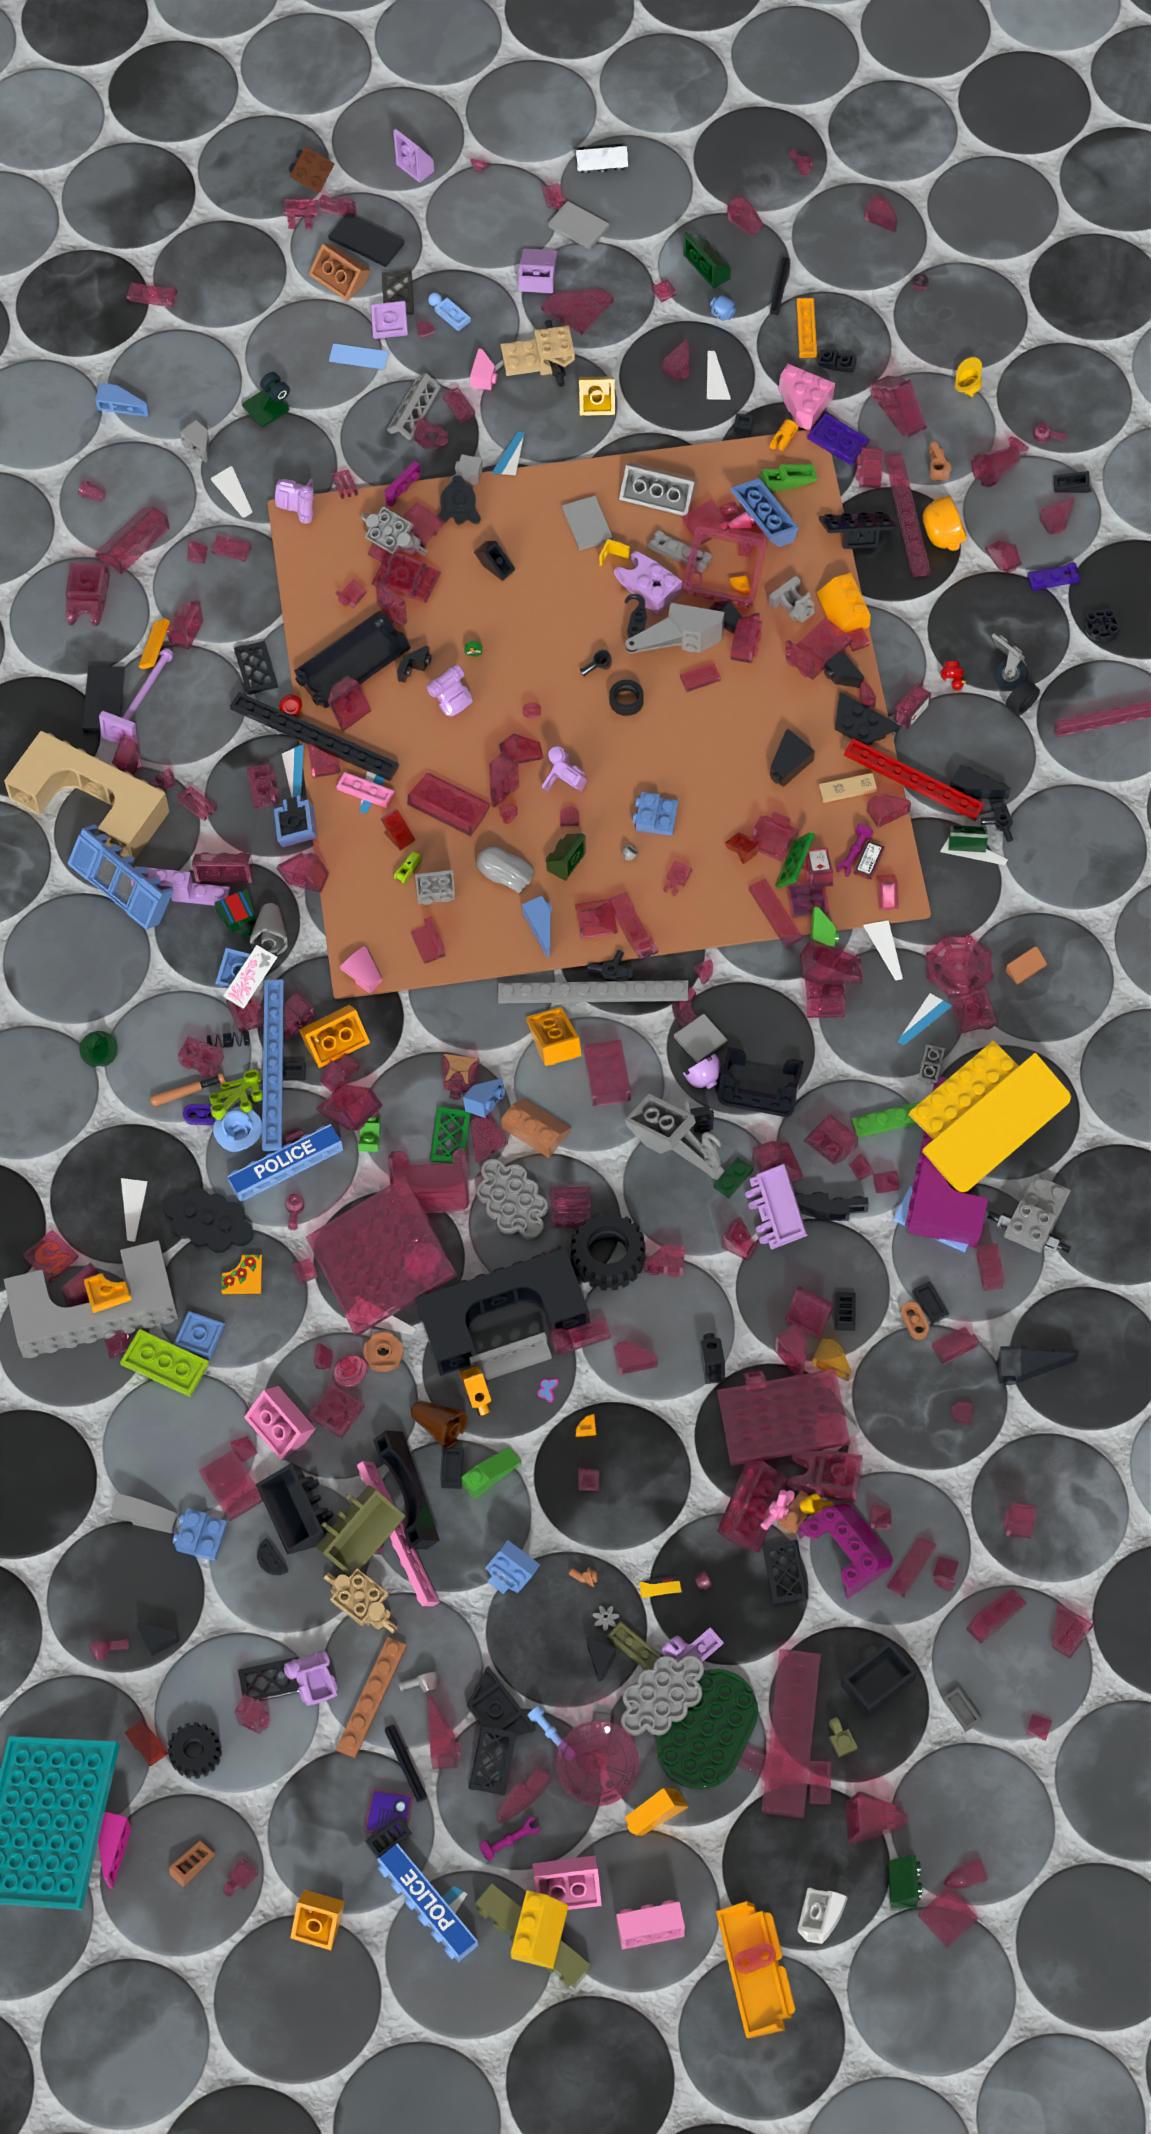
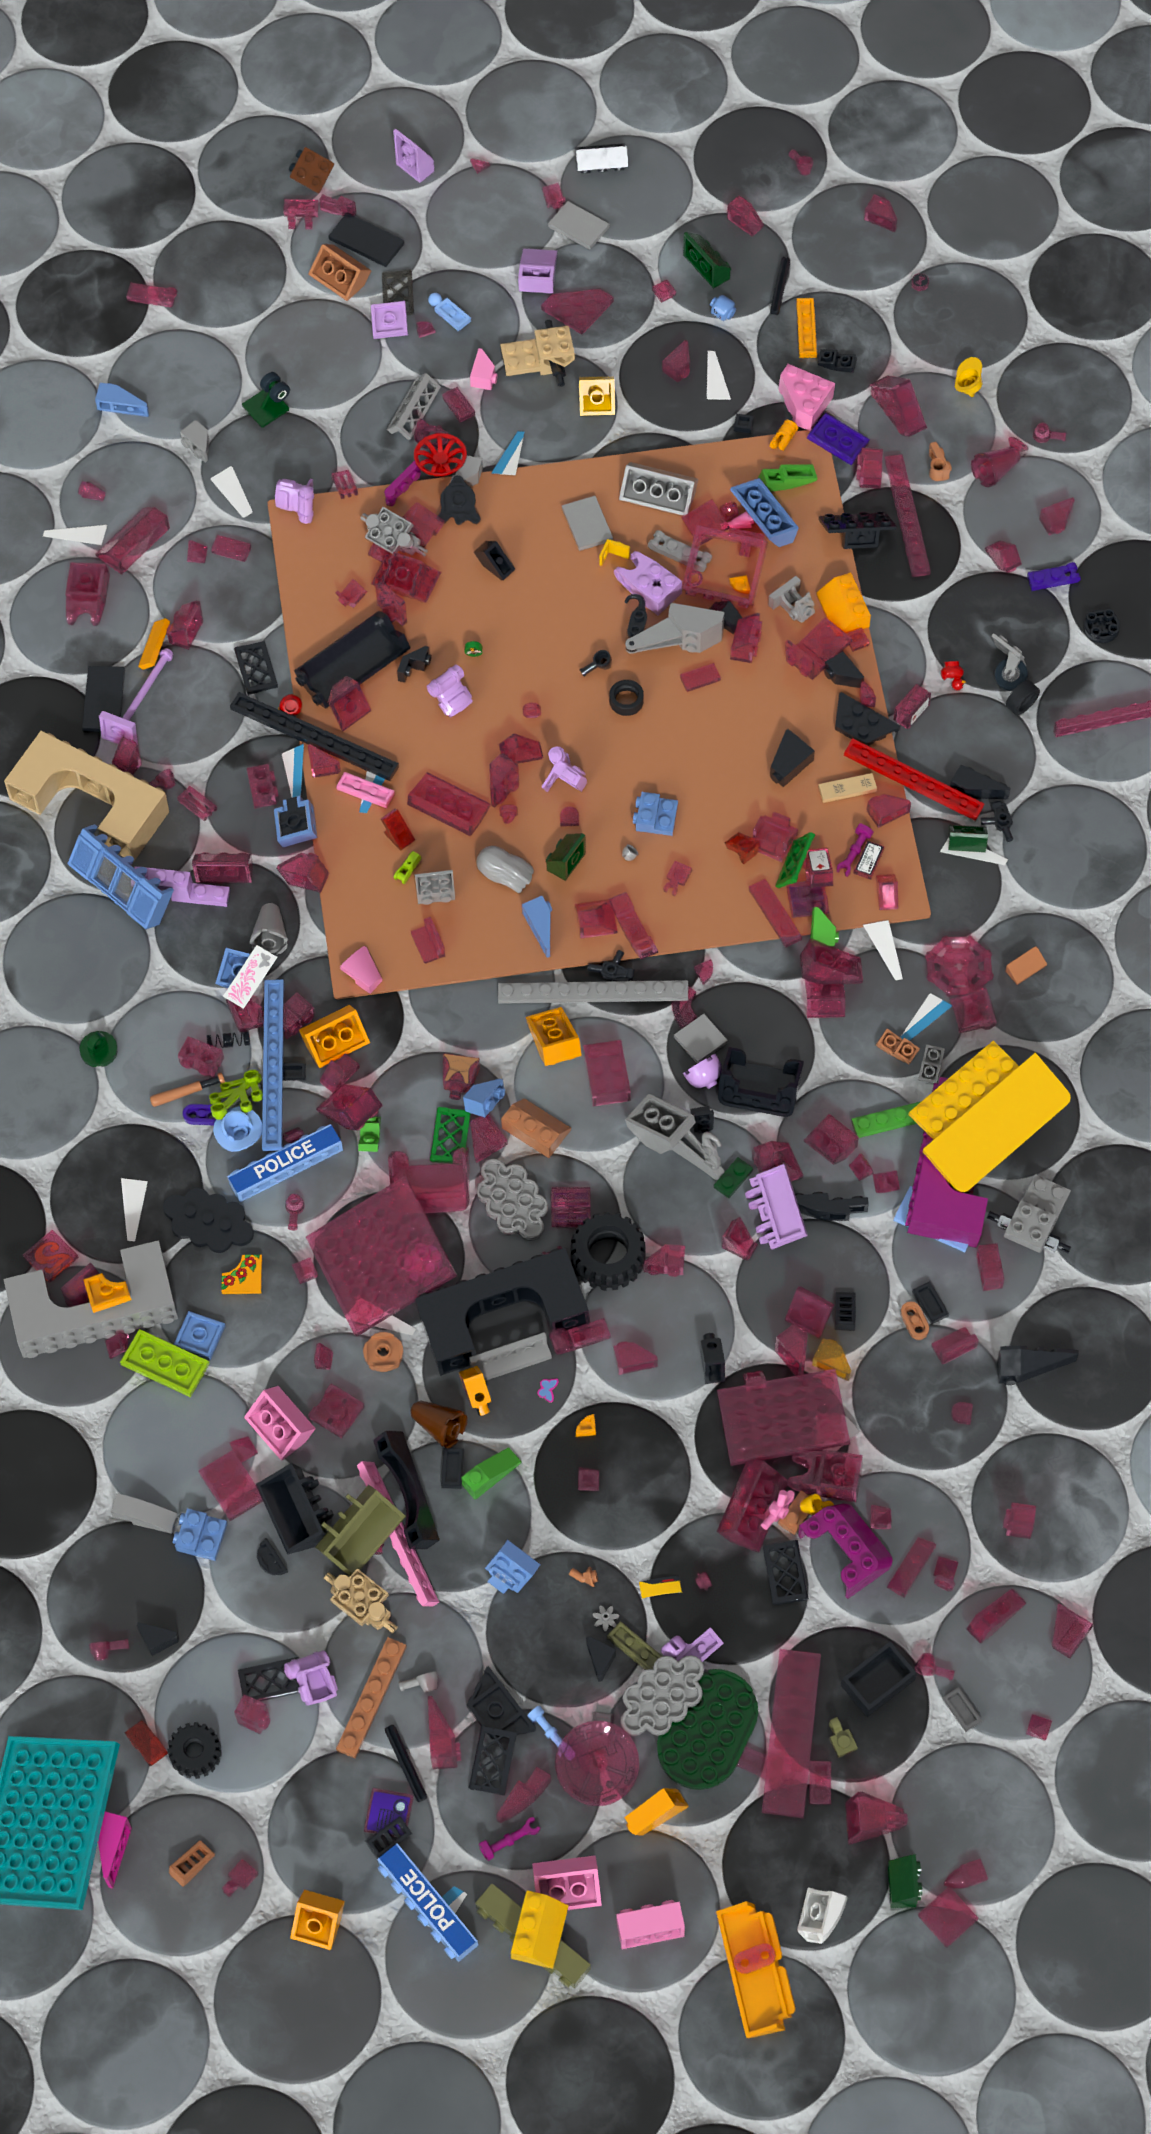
(88, 534): none -> white sticker
(237, 912): torso -> none
(350, 1370): clear pink piece -> none
(358, 356): light blue sticker -> none
(440, 458): none -> red wheel
(897, 1047): none -> nougat slope
(927, 1667): none -> clear pink bar
(944, 524): light orange piece -> none
(1072, 477): black slope -> none

